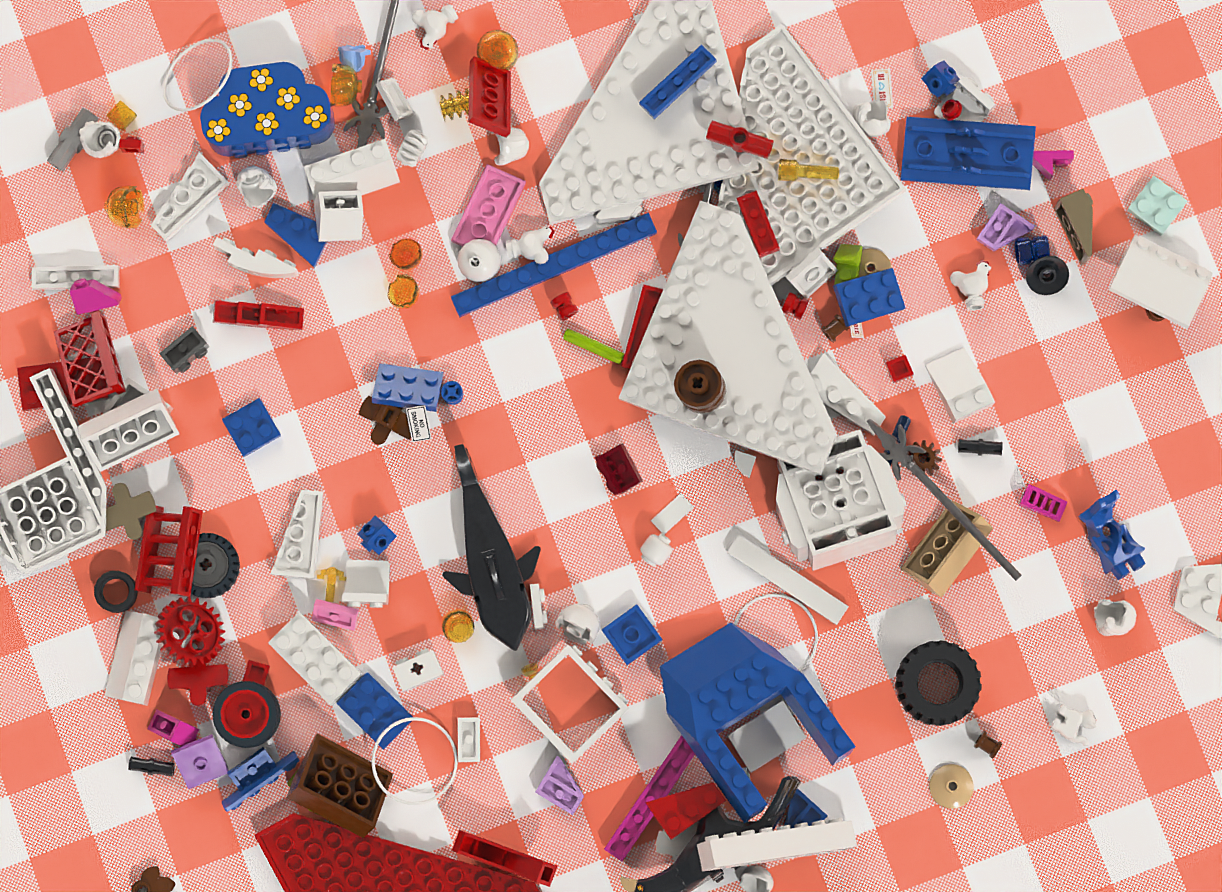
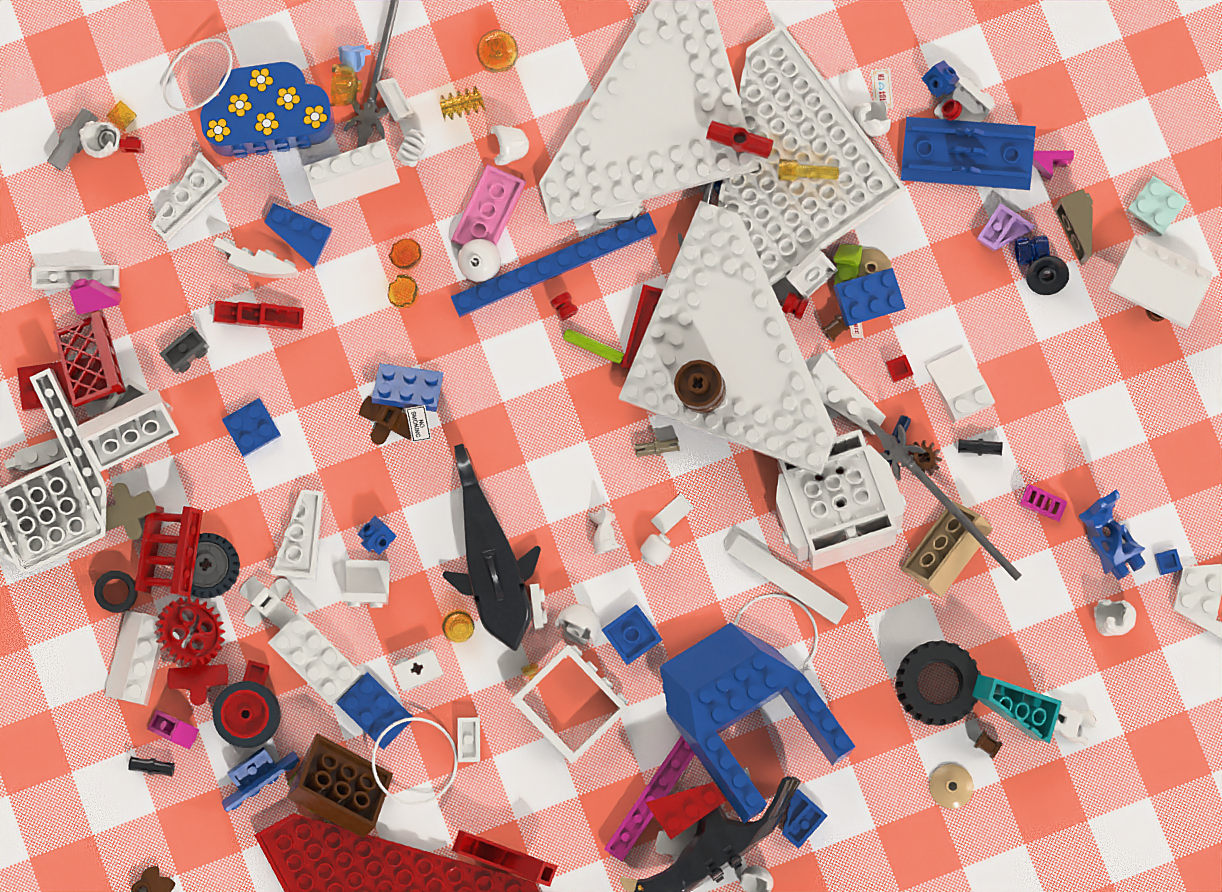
(36, 456): none -> white hinge
(124, 206): clear yellow cylinder -> none
(200, 761): medium lavender plate -> none
(256, 186): white hair -> none
(267, 602): none -> white piece
(332, 572): clear yellow piece -> none
(335, 614): bright pink plate -> none
(339, 215): white slope -> none
(434, 24): white animal -> none
(449, 389): blue wheel -> none
(489, 97): red plate -> none
(531, 245): white animal -> none
(560, 787): lavender wing -> none
(605, 535): none -> white animal
(618, 470): dark red bracket -> none
(657, 447): none -> dark tan pin
(677, 81): blue plate -> none
(744, 463): white tile -> none
(758, 224): red tile -> none
(766, 736): white tile -> none
(776, 845): white brick -> none
(973, 285): white animal -> none
(1023, 708): none -> teal wedge
(1168, 562): none -> blue tile

